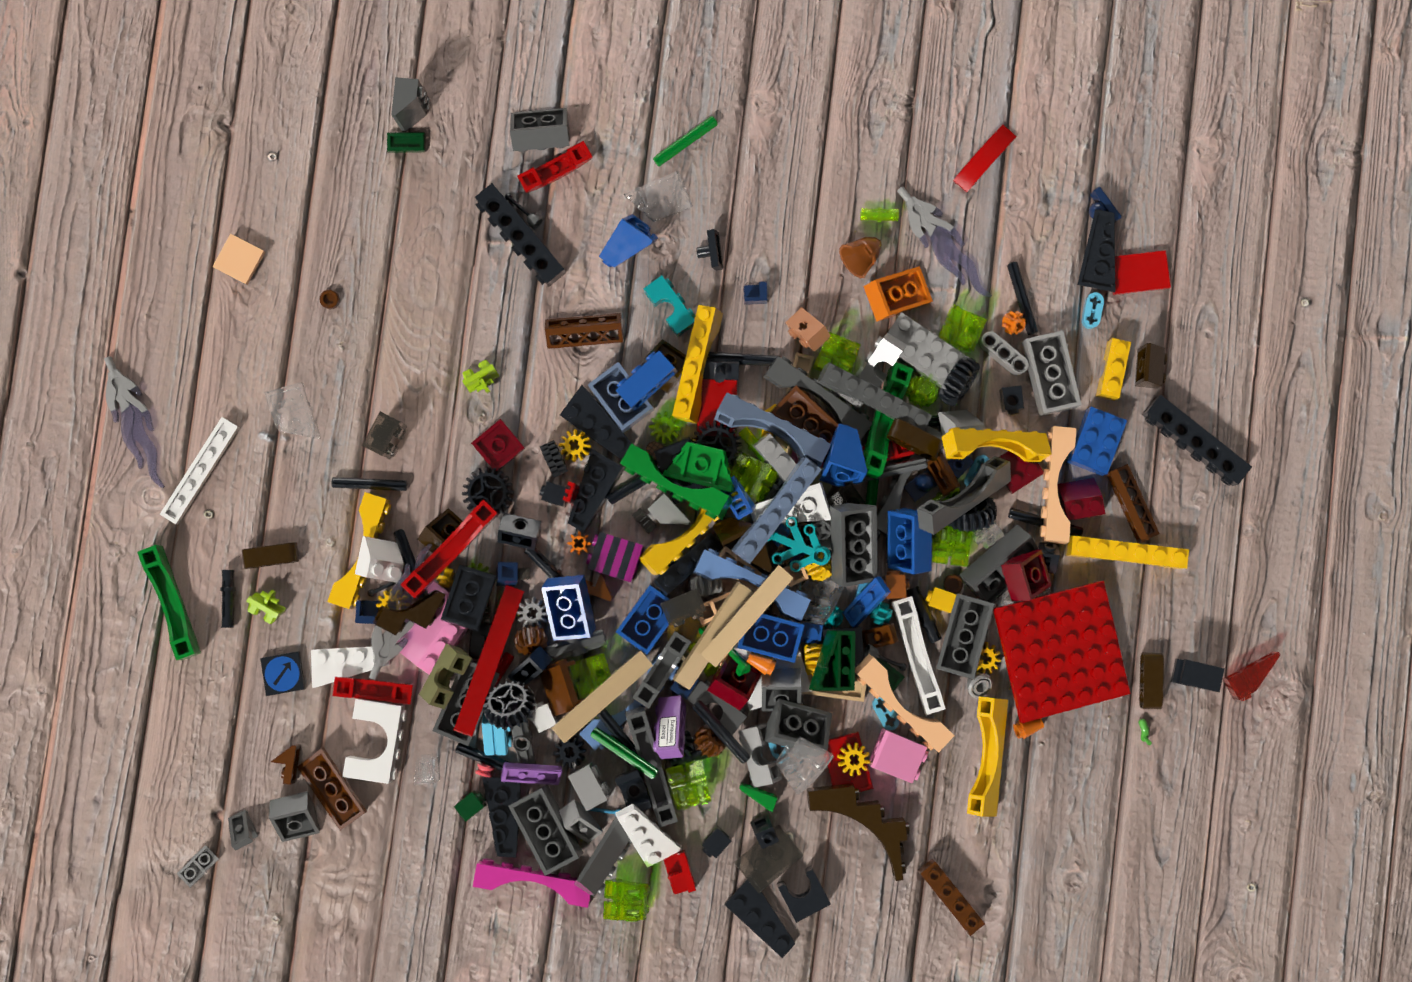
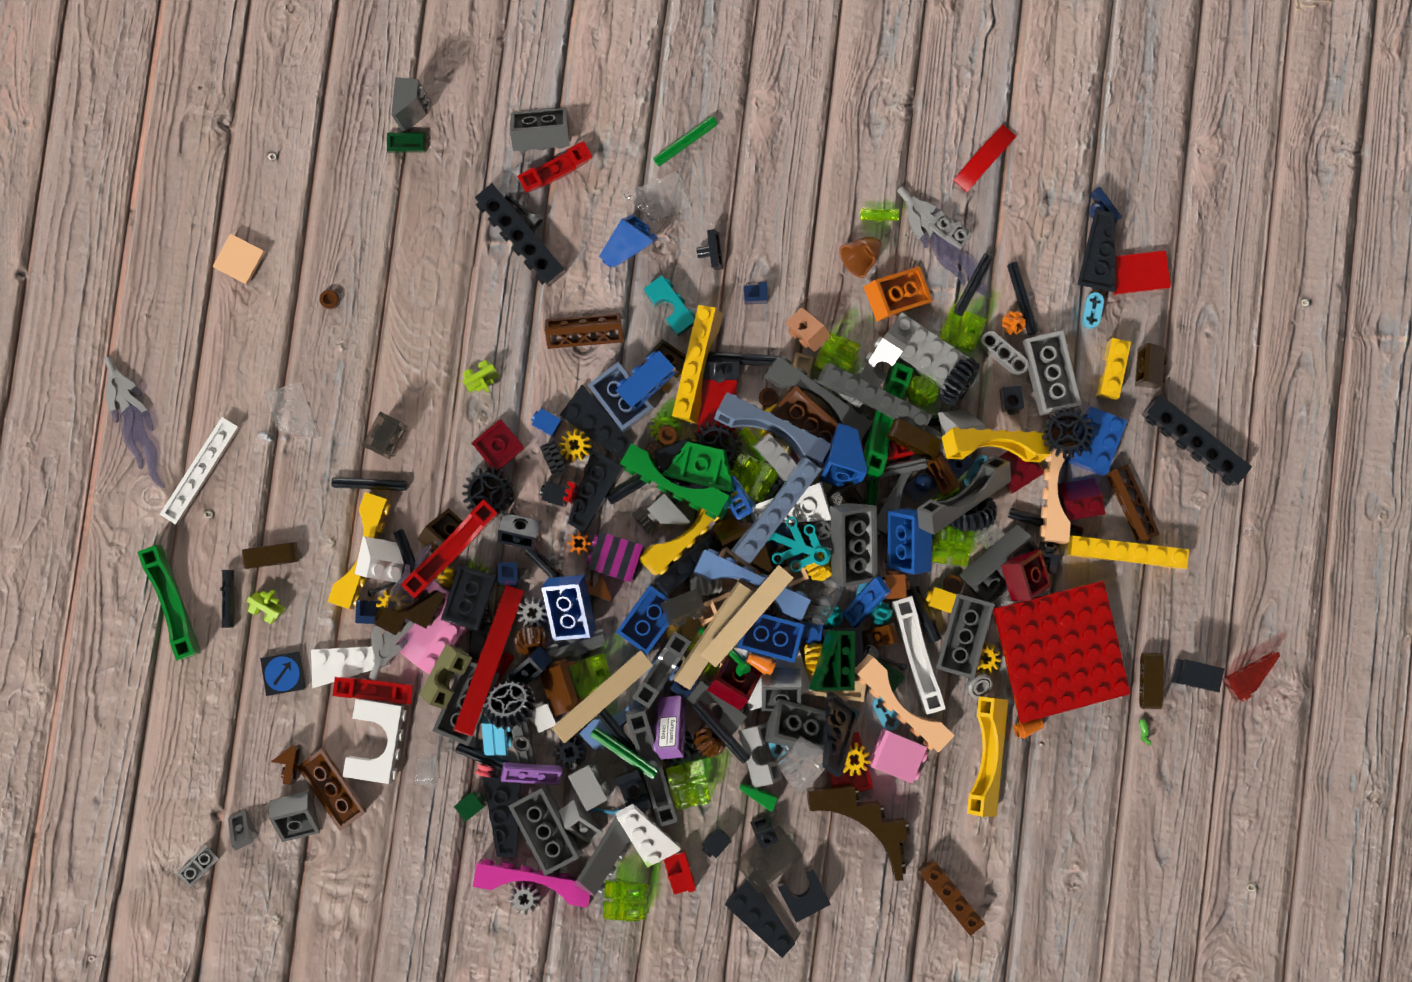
(517, 899): none -> light grey gear
(546, 422): none -> blue brick
(667, 434): none -> reddish brown tile
(768, 397): none -> reddish brown tile
(838, 733): none -> black wing
(948, 230): none -> light grey slope
(973, 284): none -> black axle
(1080, 444): none -> black gear

